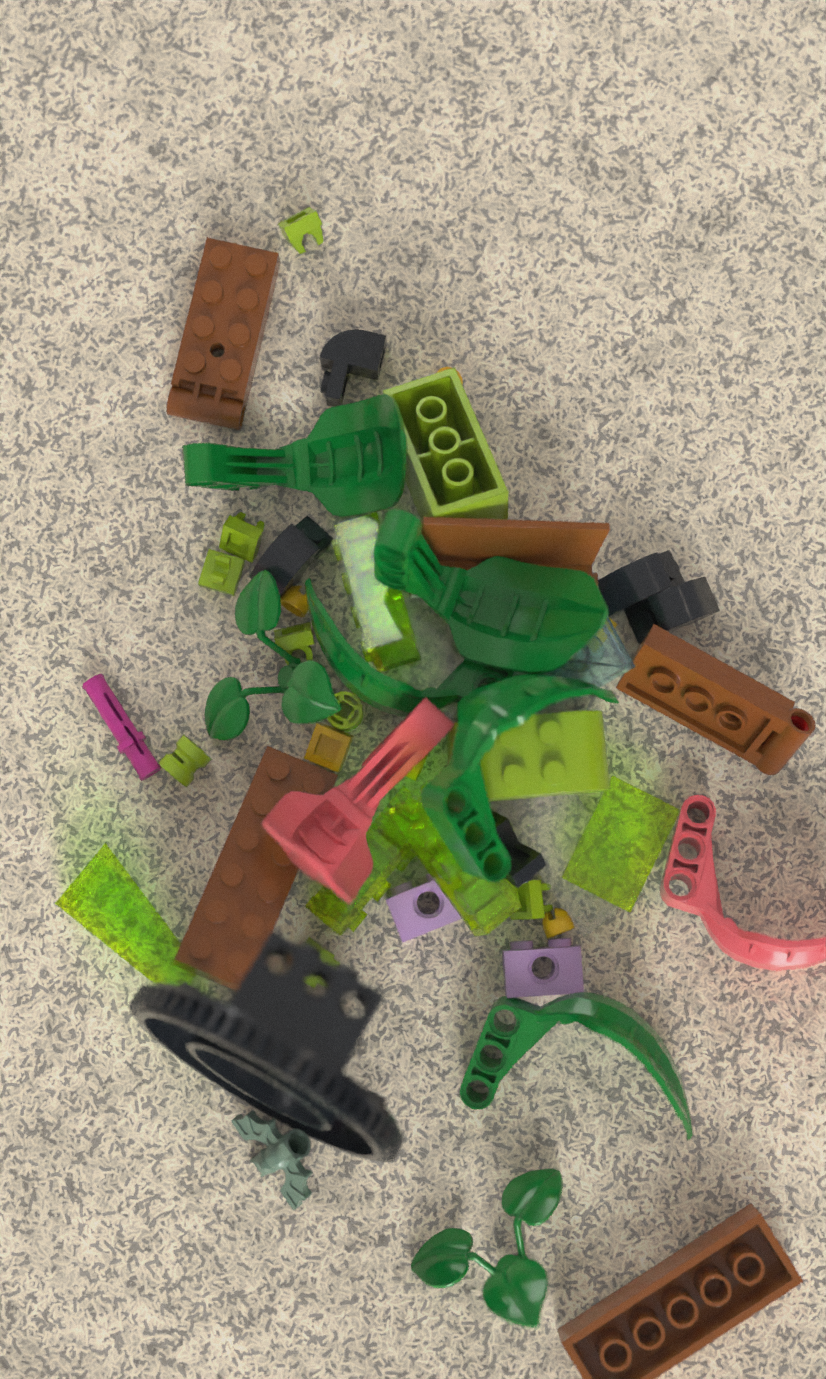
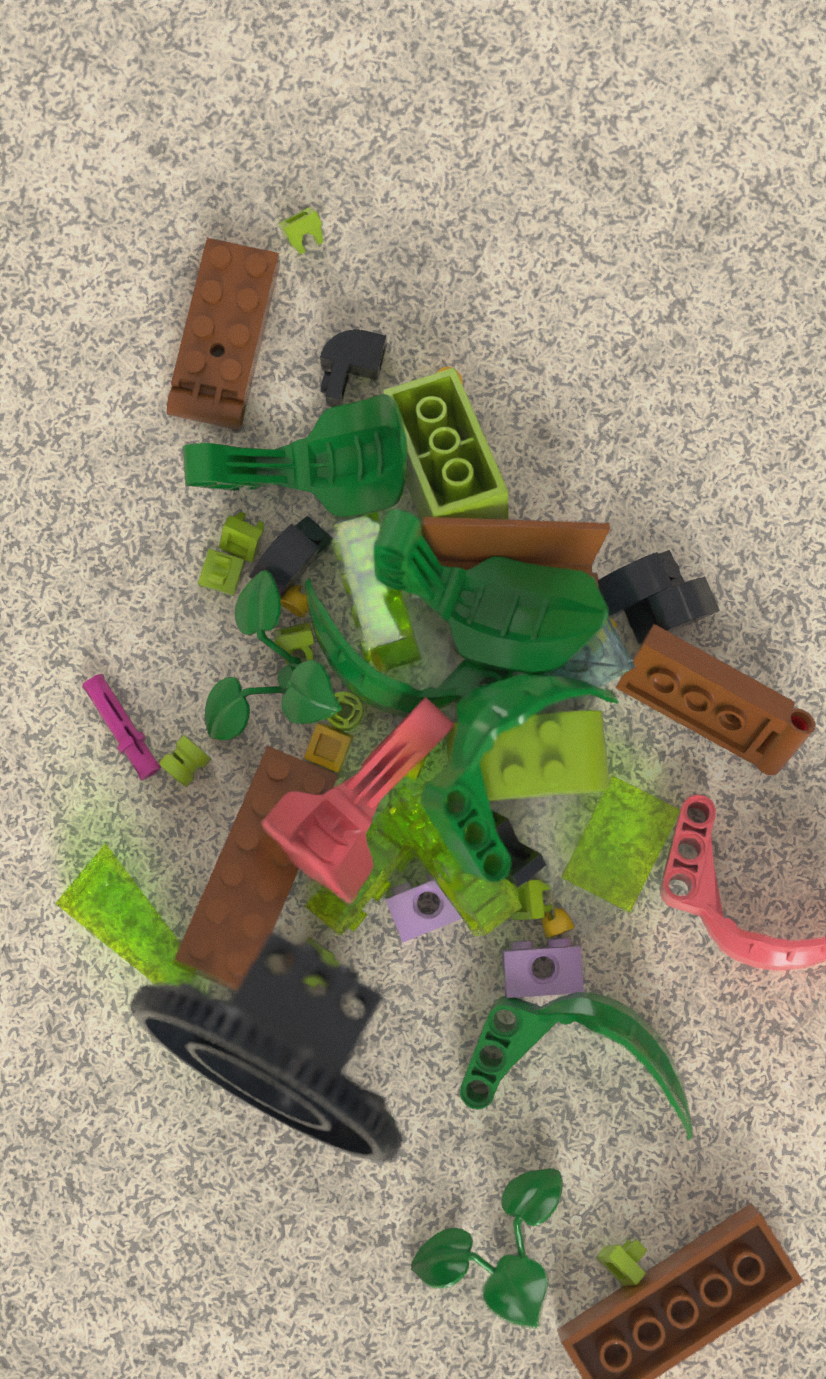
(281, 1153): sand green animal -> none
(622, 1261): none -> lime tile

